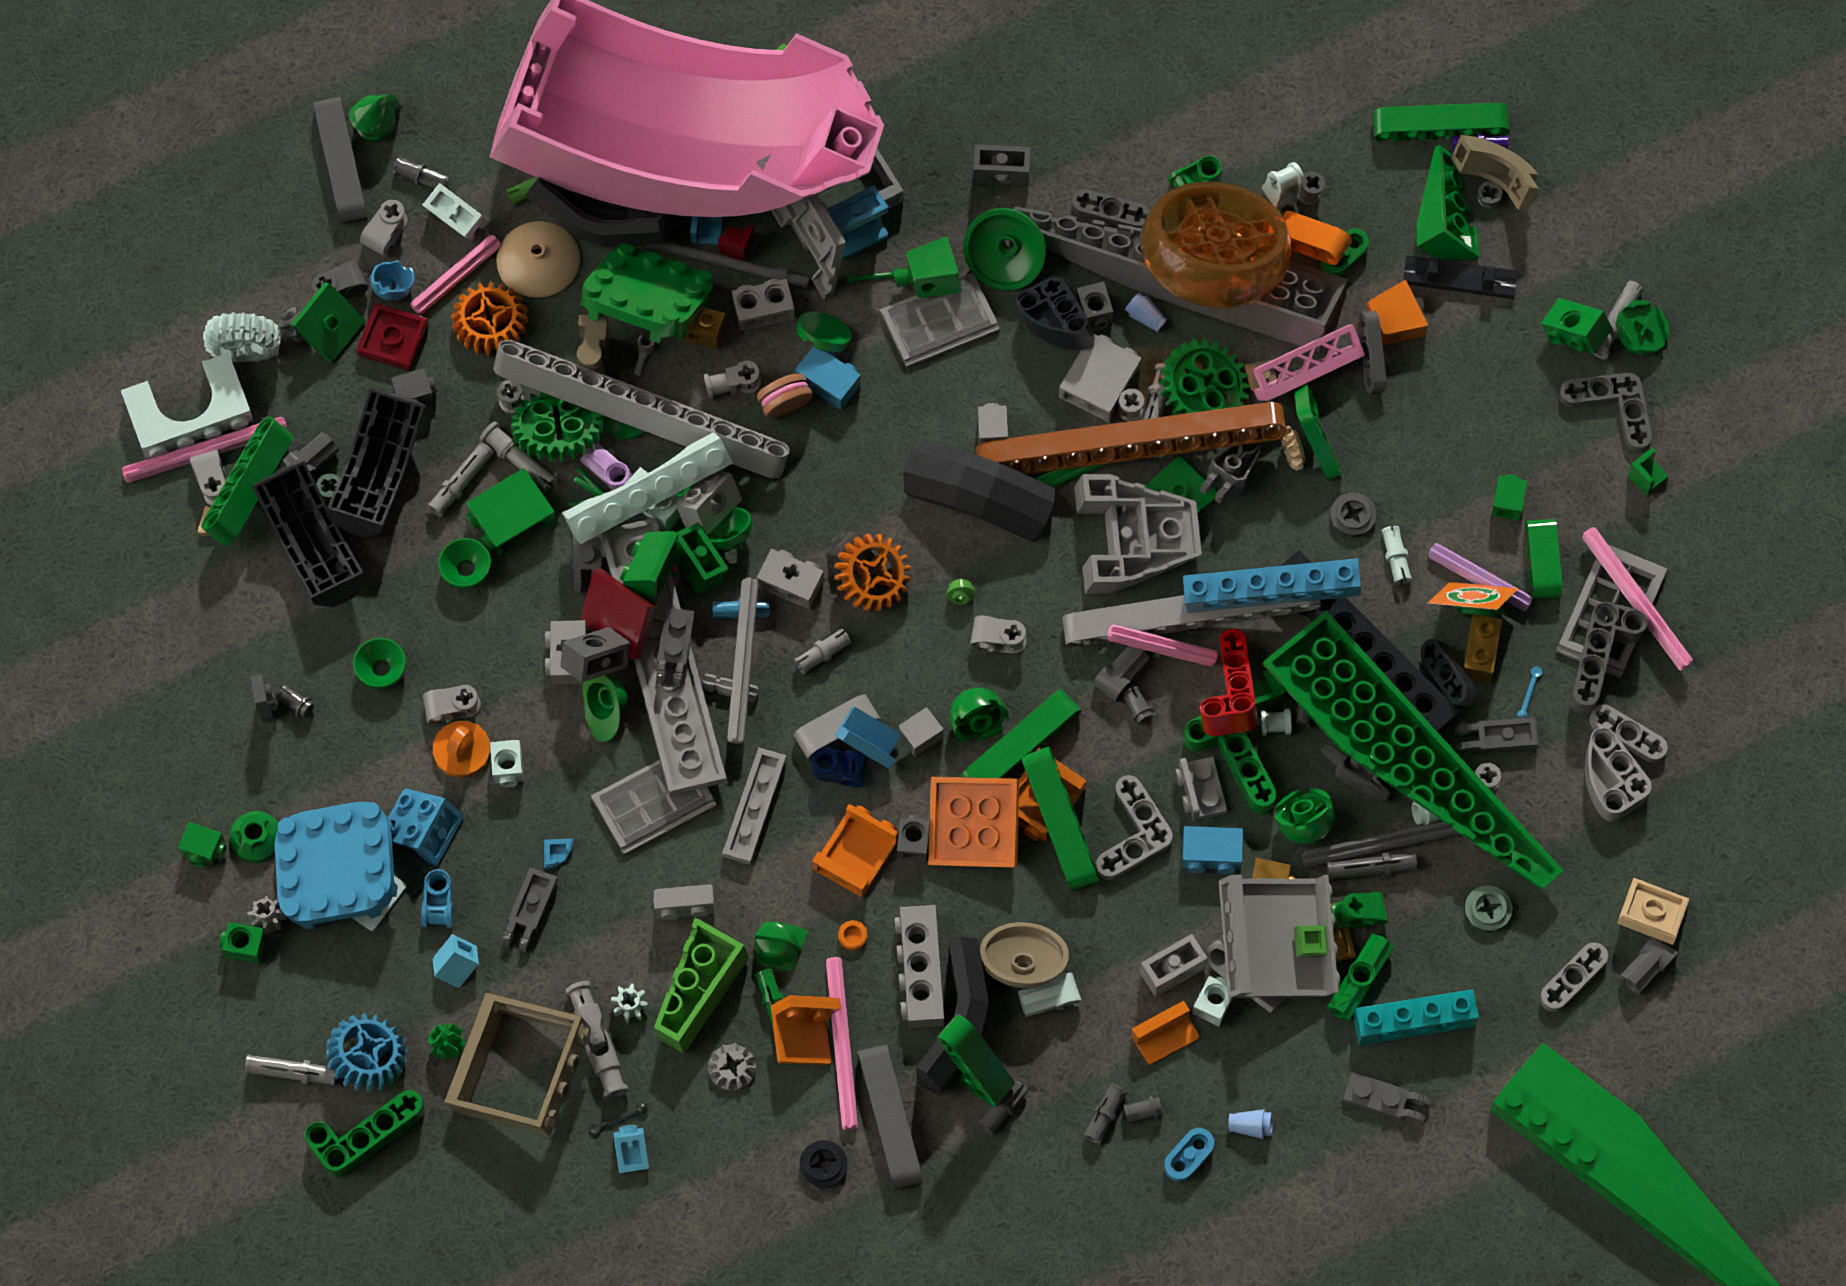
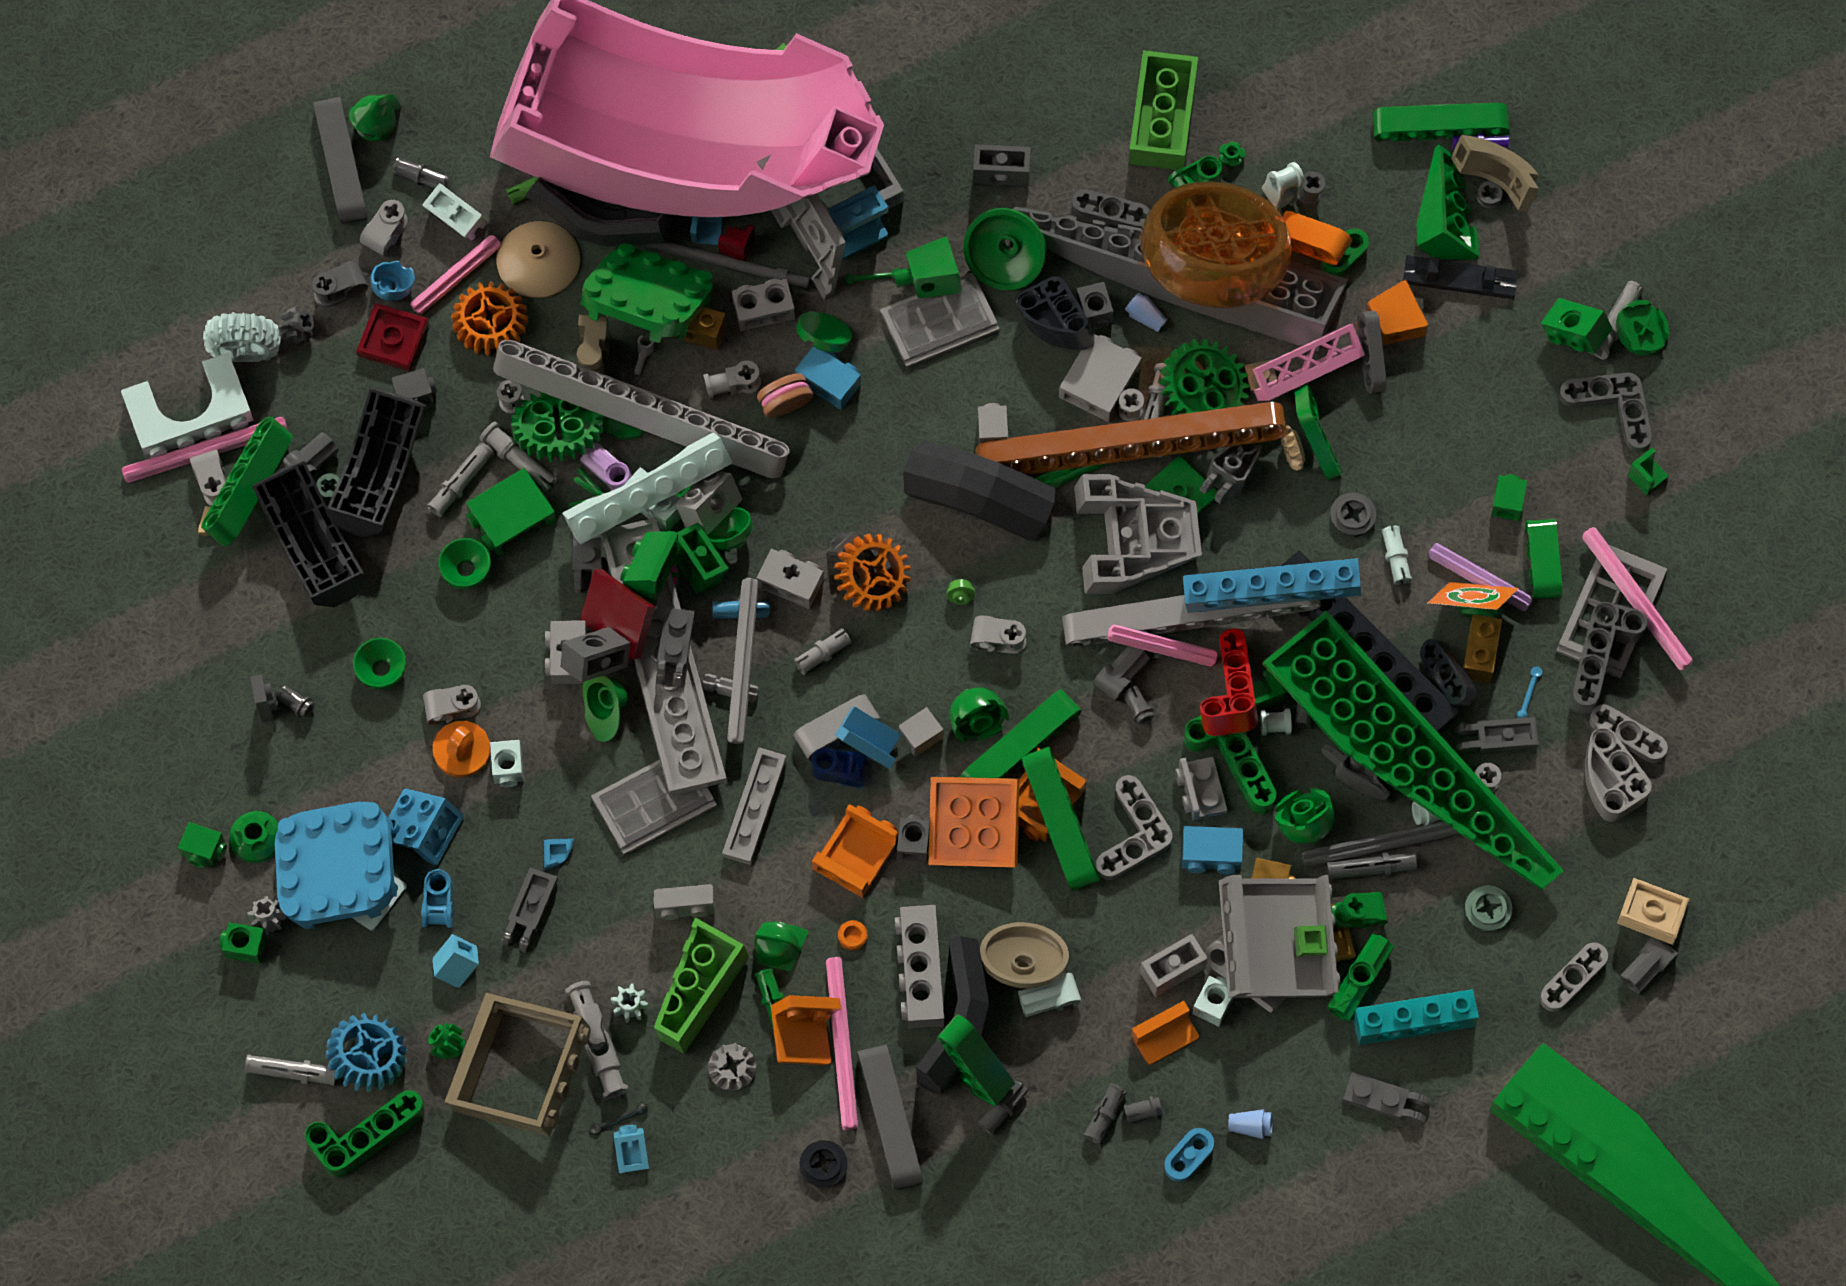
(328, 322): green plate -> none
(1163, 110): none -> bright green brick
(1228, 160): none -> green plate

